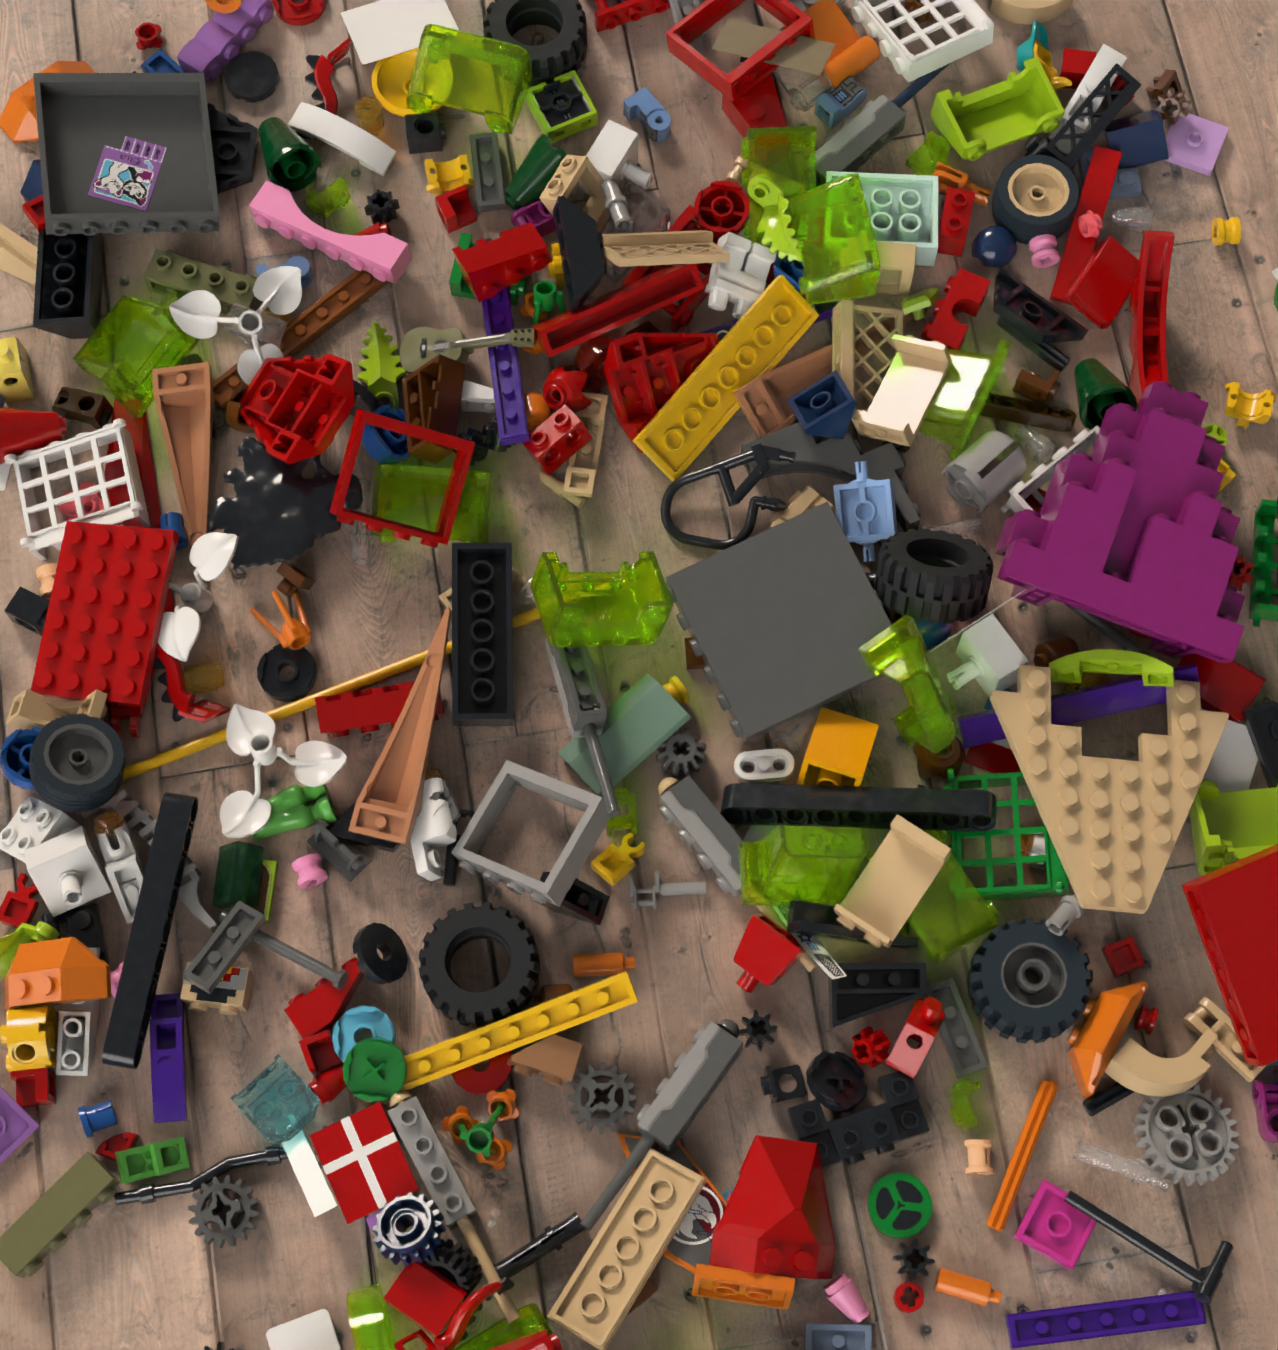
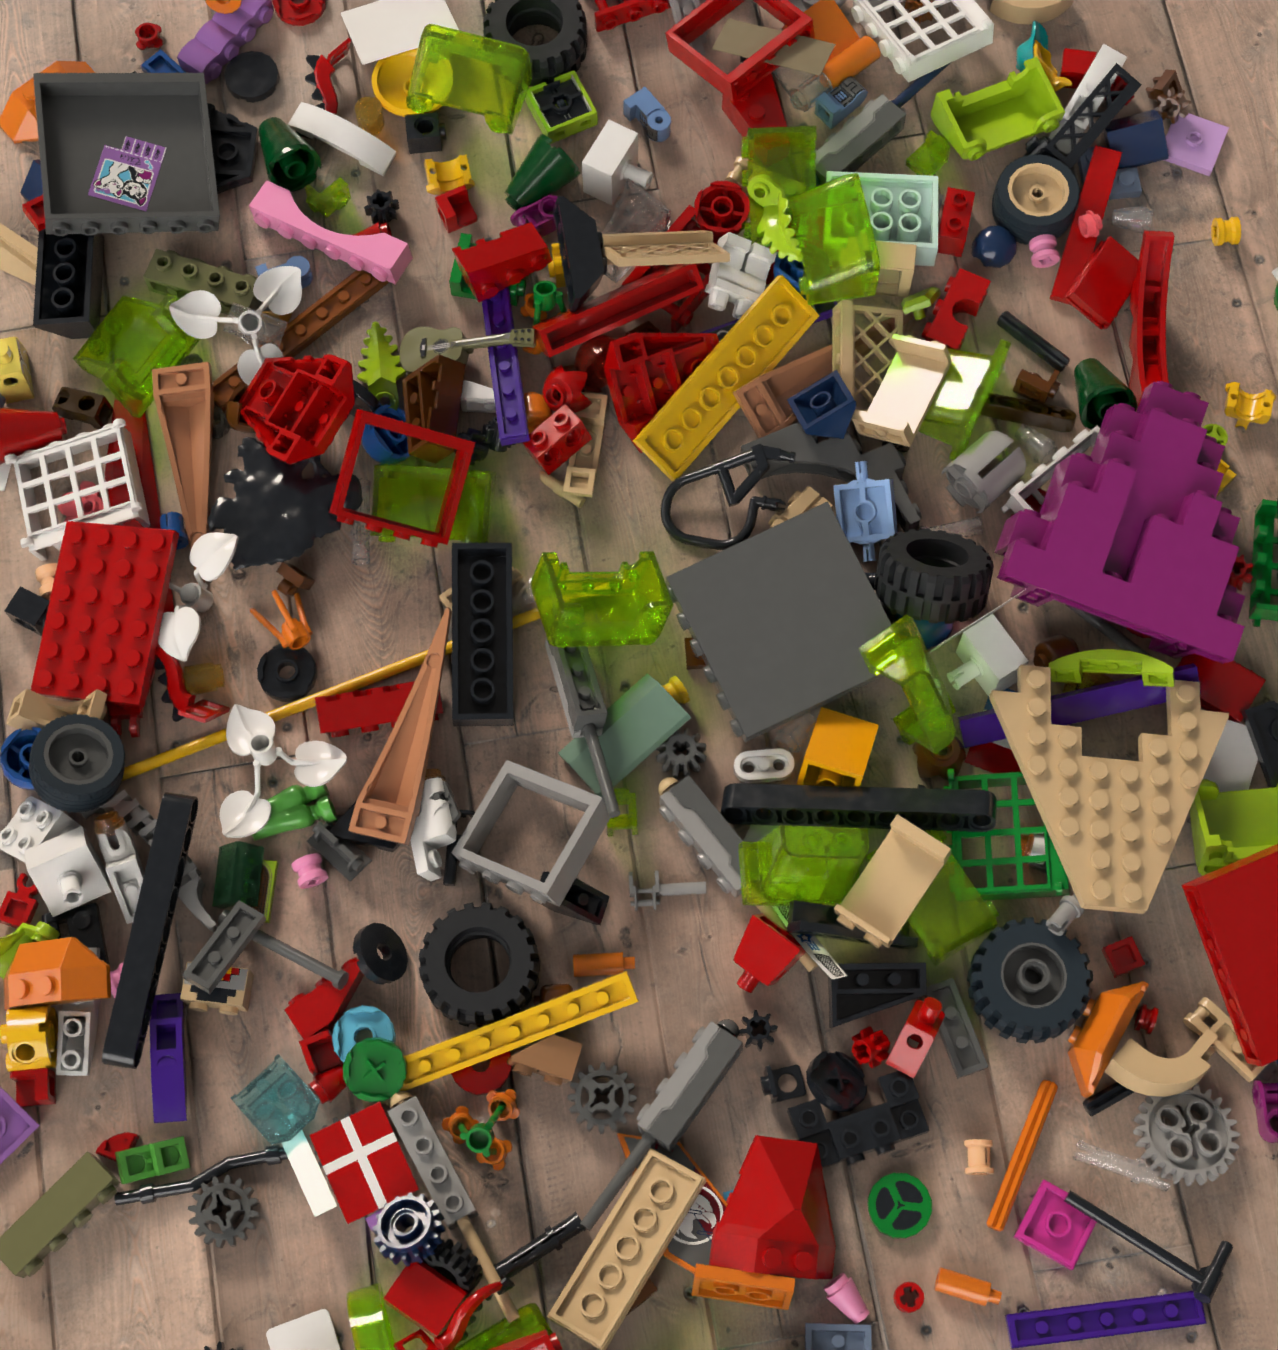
(97, 1117): blue bush -> none
(487, 172): dark grey plate -> none
(570, 171): tan window -> none
(616, 205): light grey pin -> none
(617, 862): yellow plate -> none
(920, 1254): black gear -> none
(957, 179): orange arm -> none
(961, 1111): clear neon green bracket -> none
(1032, 313): black wing -> none

